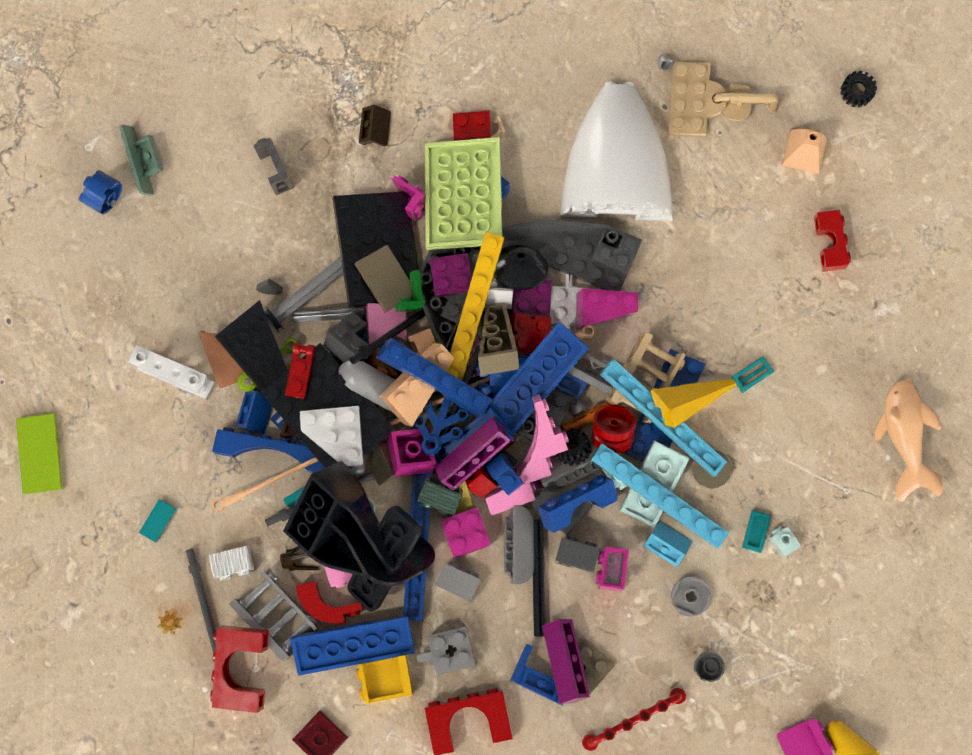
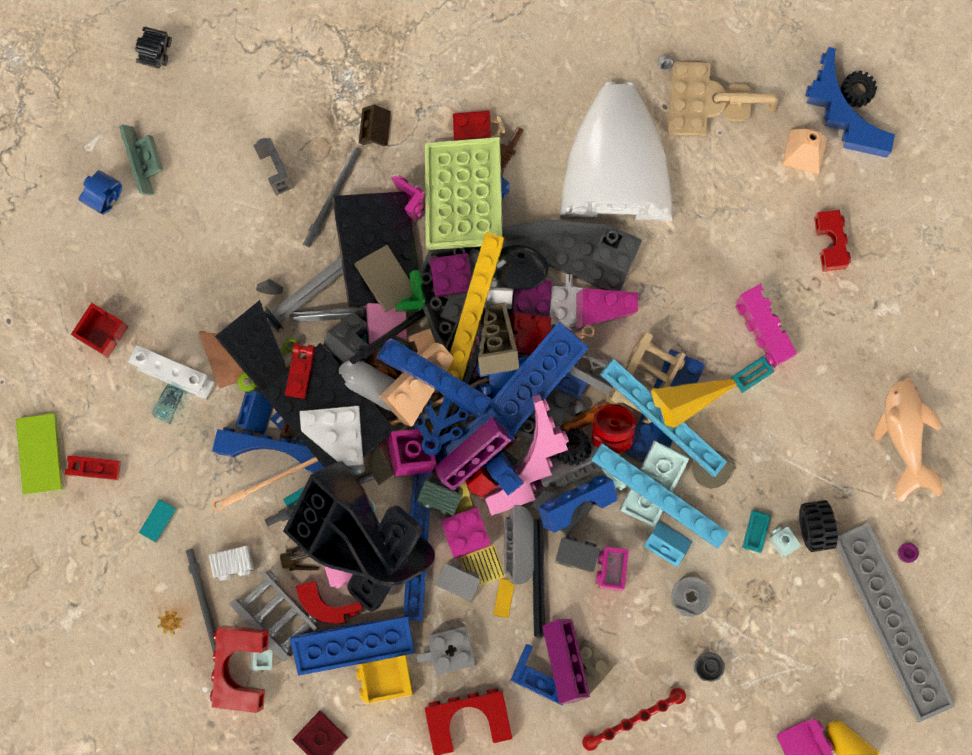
(93, 468): none -> red plate
(98, 330): none -> red piece
(153, 47): none -> black brick
(167, 403): none -> clear light blue leg
(262, 660): none -> light aqua tile
(315, 229): none -> dark grey bar
(485, 563): none -> light yellow sticker
(504, 598): none -> yellow sticker
(507, 151): none -> reddish brown piece
(765, 326): none -> dark pink wedge
(818, 526): none -> black tyre
(857, 133): none -> blue arch
(893, 623): none -> light grey plate
(908, 552): none -> magenta tile

